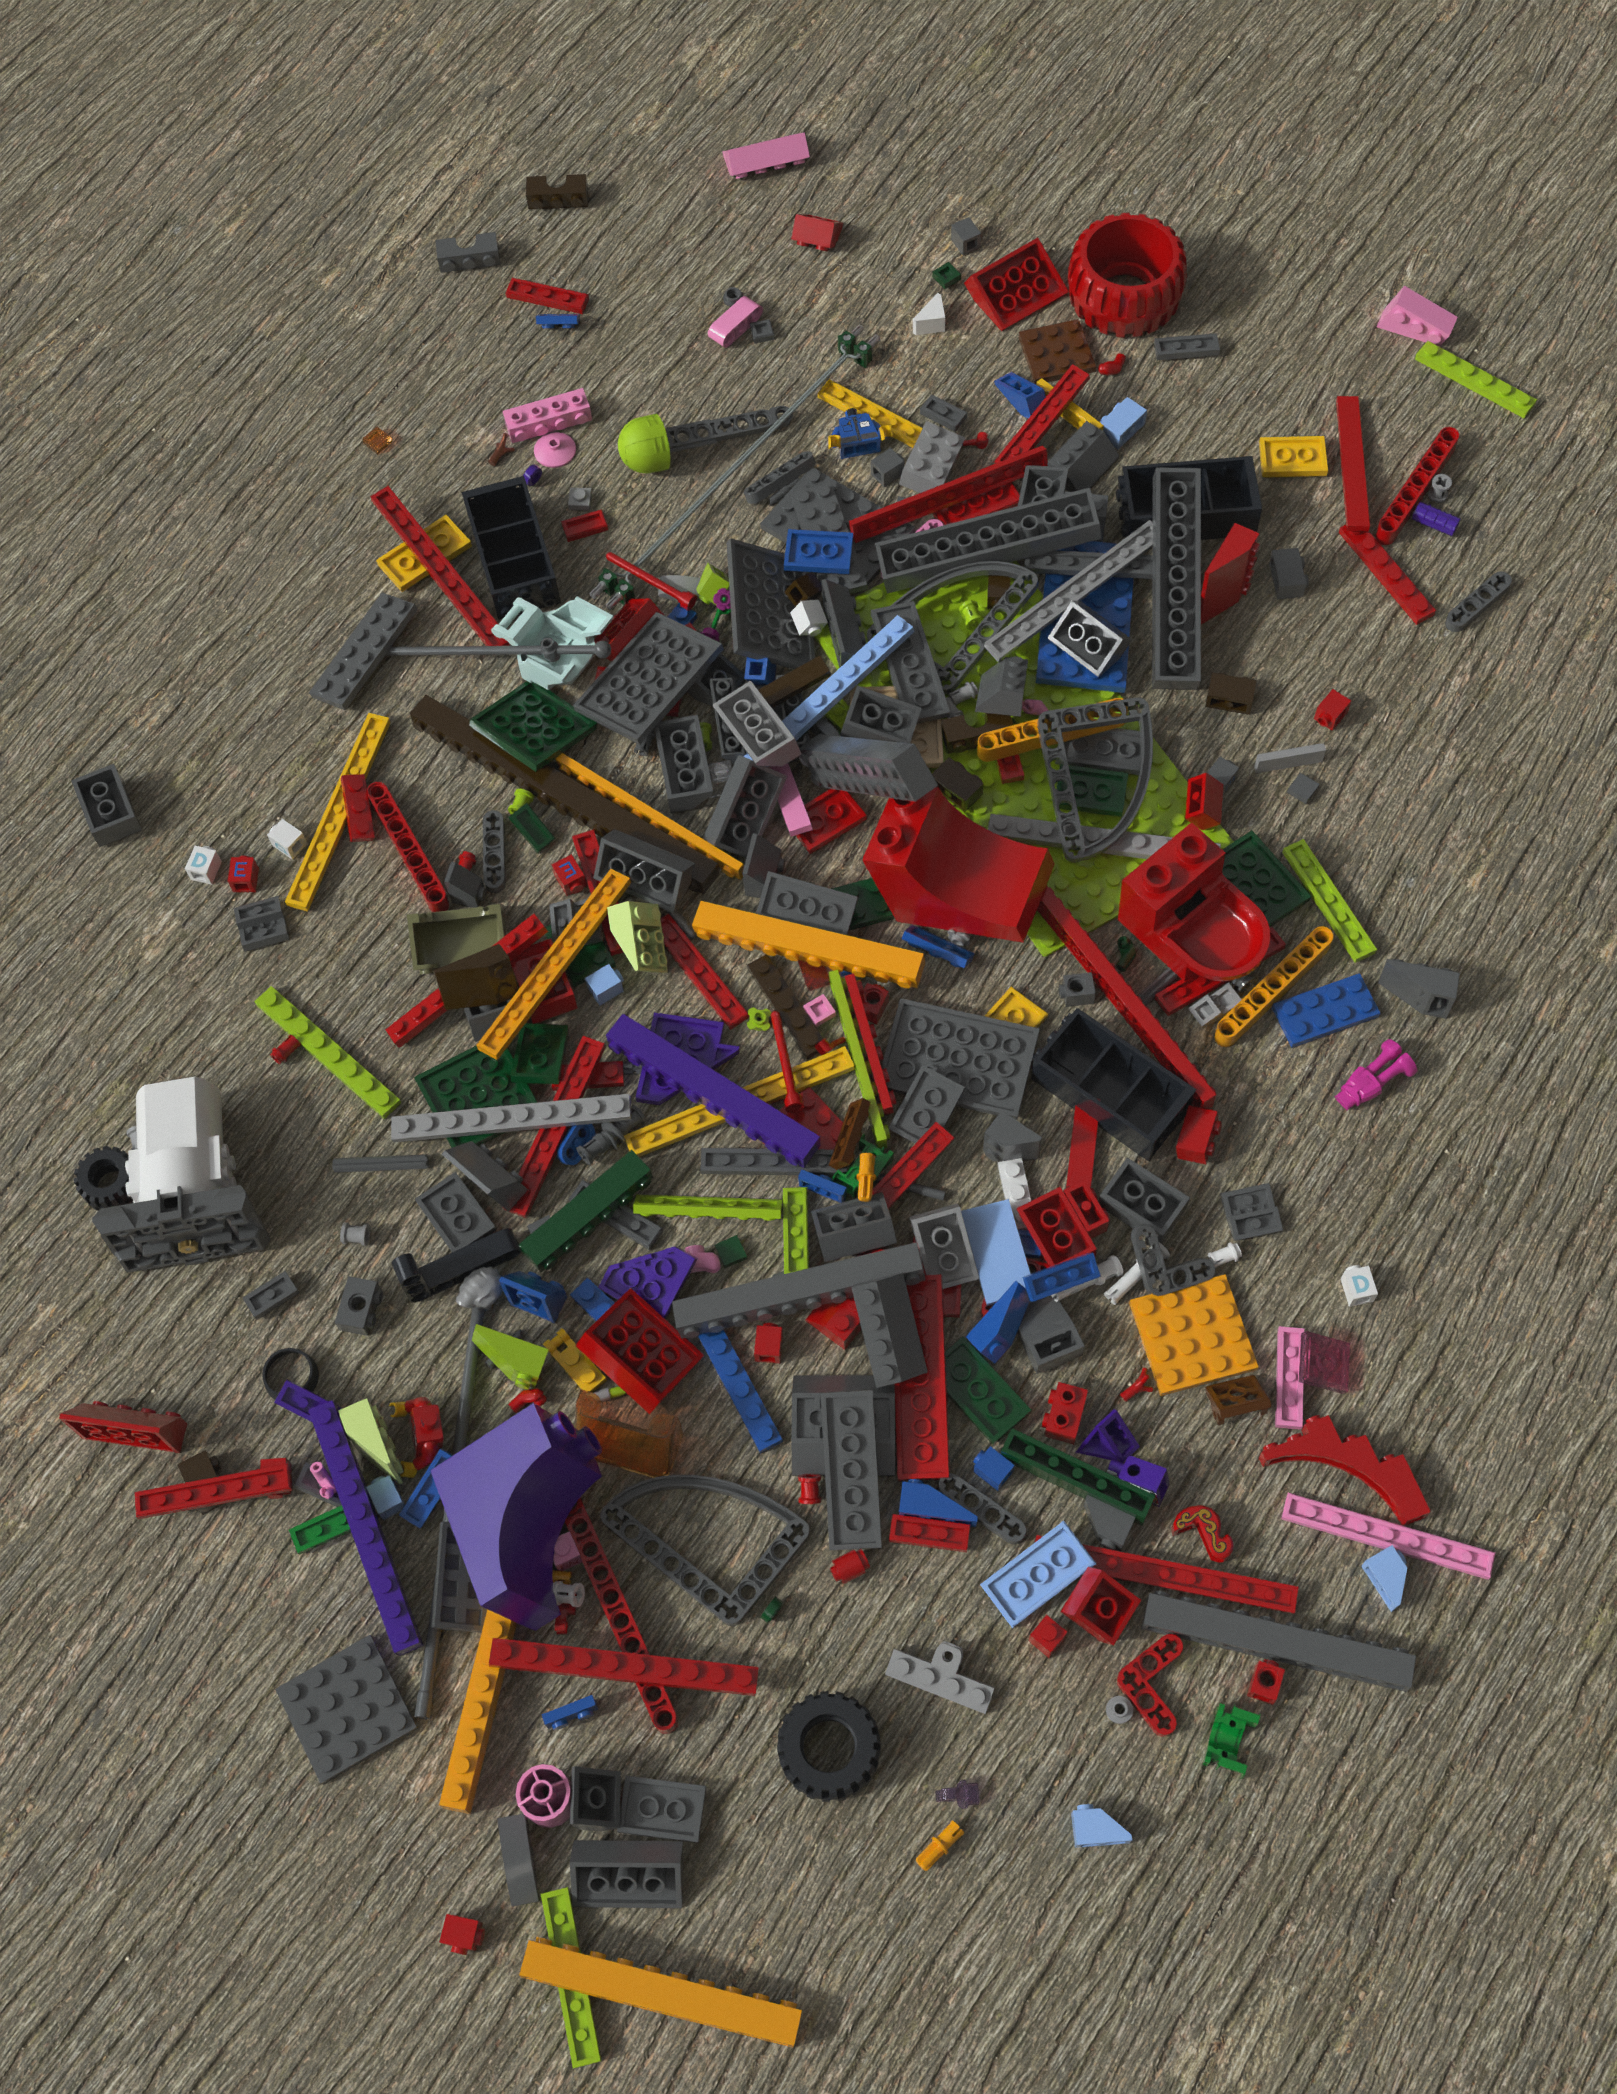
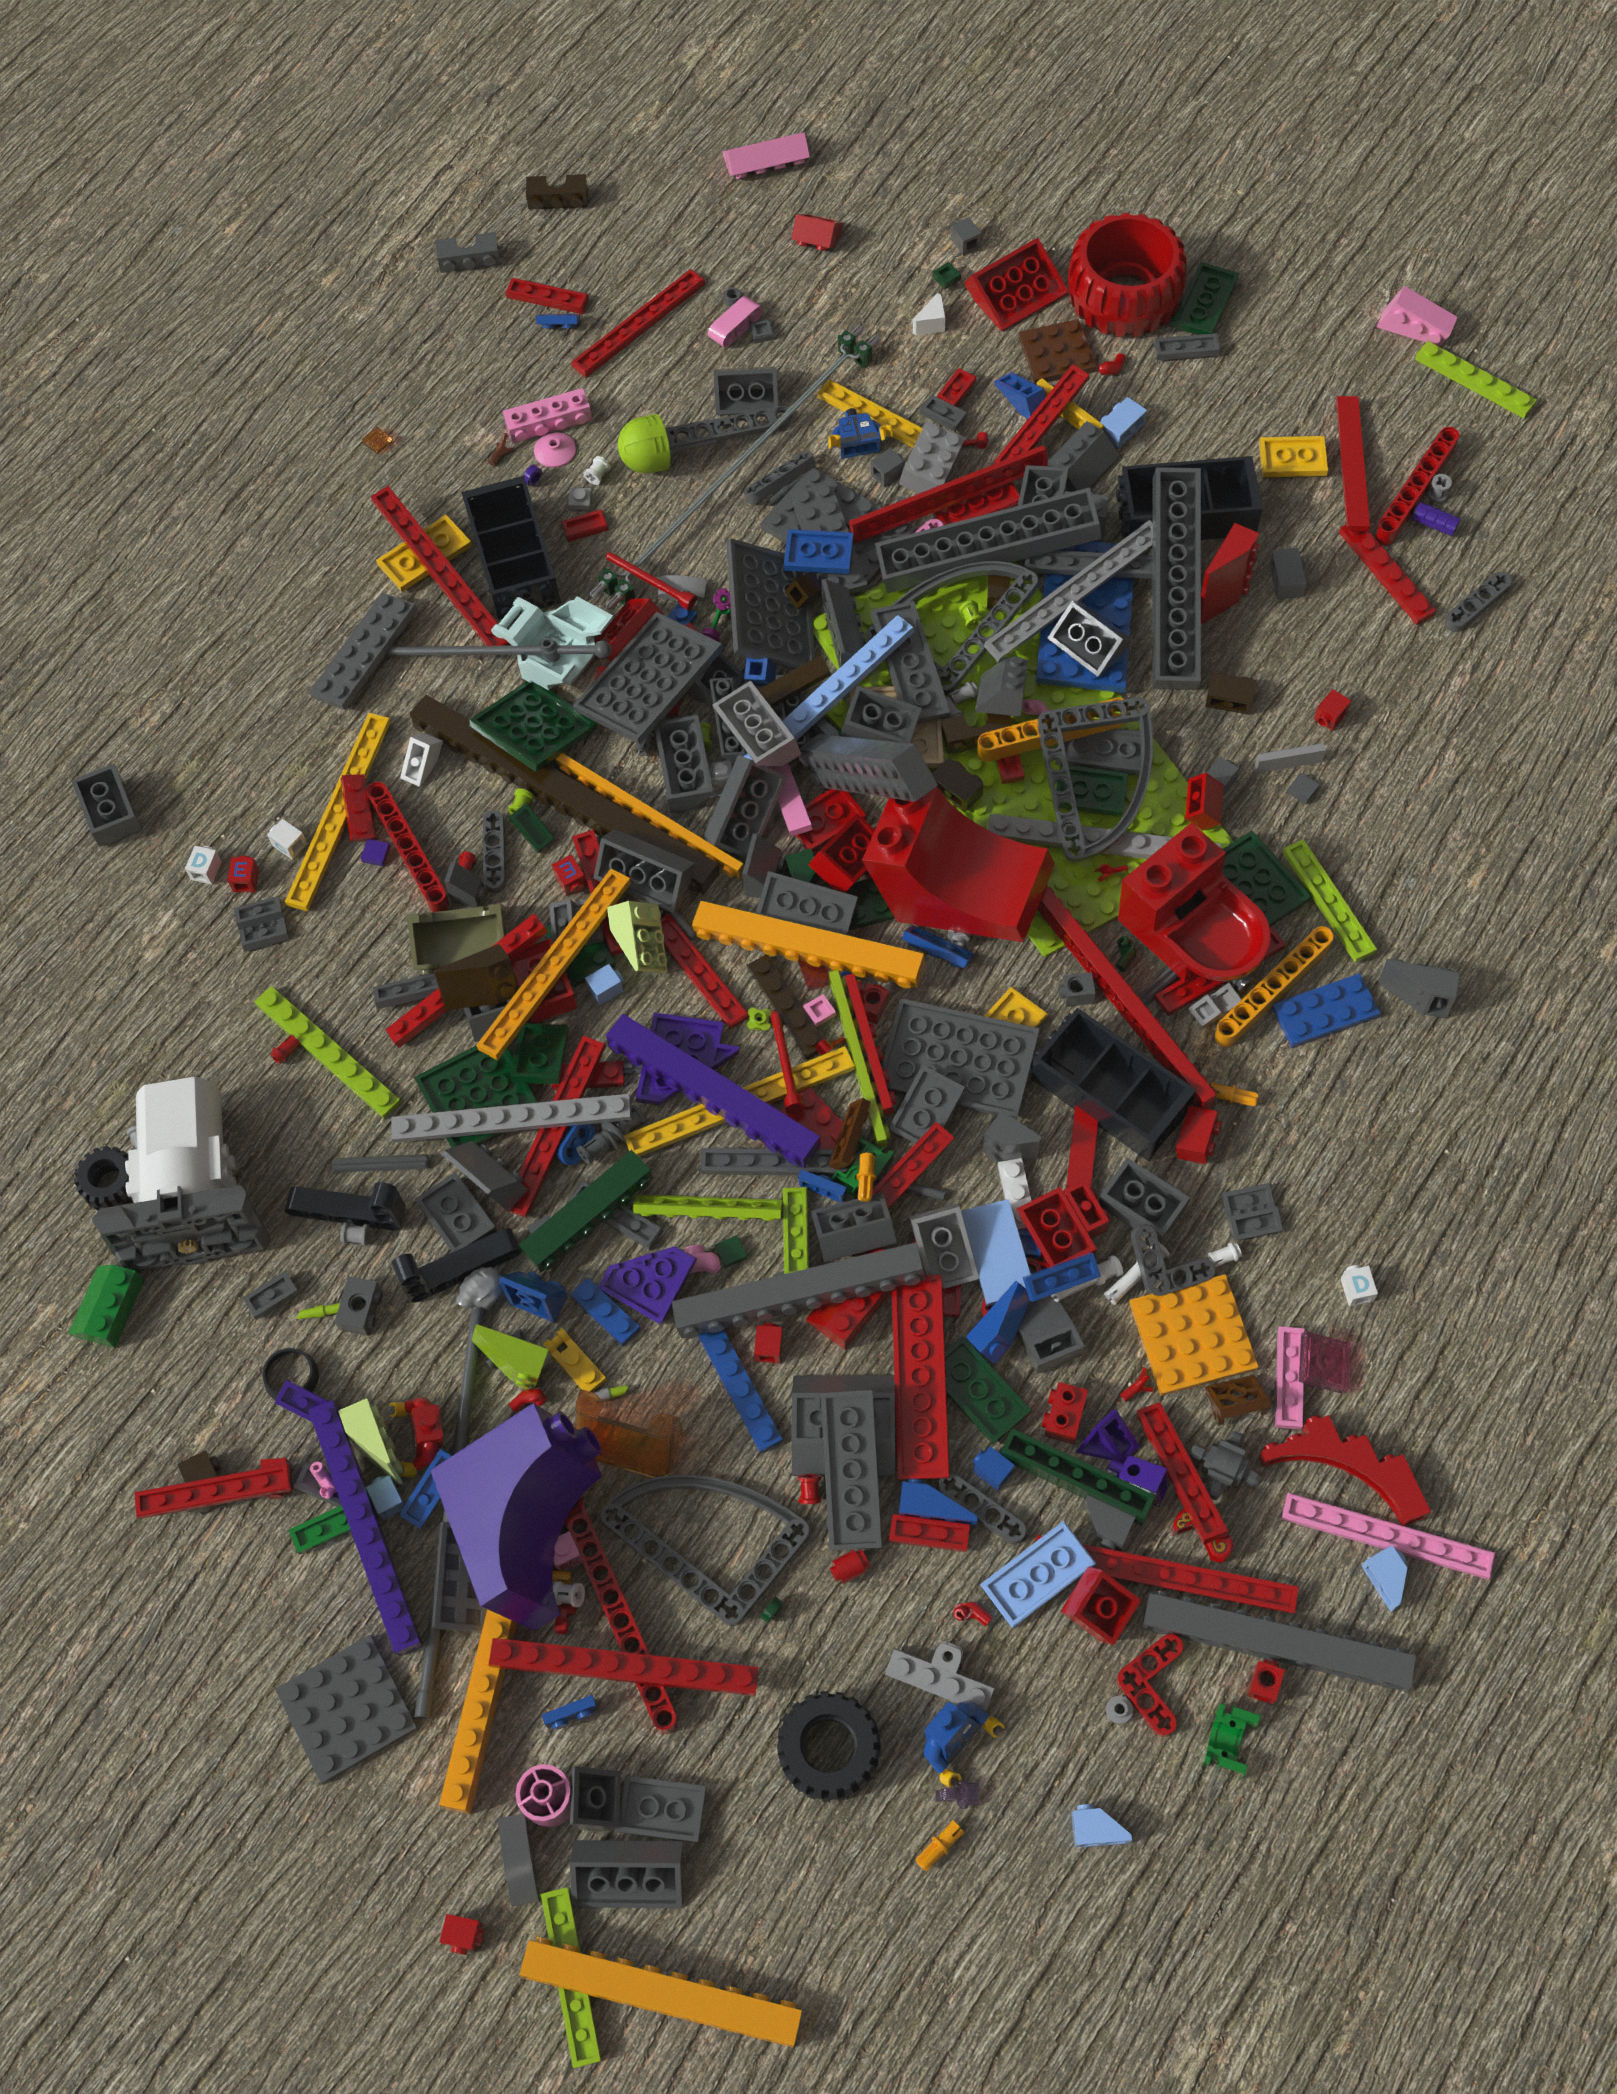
(106, 1305): none -> green slope
(126, 1426): red slope -> none
(318, 1311): none -> lime piece
(375, 852): none -> dark purple tile
(380, 1211): none -> black beam
(404, 990): none -> dark grey plate
(420, 758): none -> white slope
(597, 470): none -> white bush
(638, 323): none -> red tile
(639, 1350): red slope -> none
(711, 582): lime slope -> none
(745, 389): none -> dark grey slope
(798, 868): none -> dark green slope
(809, 617): white brick -> none
(842, 856): none -> red brick
(889, 1329): dark grey slope -> none
(951, 1732): none -> blue torso
(957, 387): none -> red plate
(972, 1610): none -> red arm
(1047, 1636): red brick -> none
(1107, 871): none -> red hand
(1182, 1473): none -> red plate
(1205, 299): none -> dark green plate
(1225, 1465): none -> dark grey piece
(1235, 1094): none -> light orange axle
(1364, 1086): dark pink piece -> none

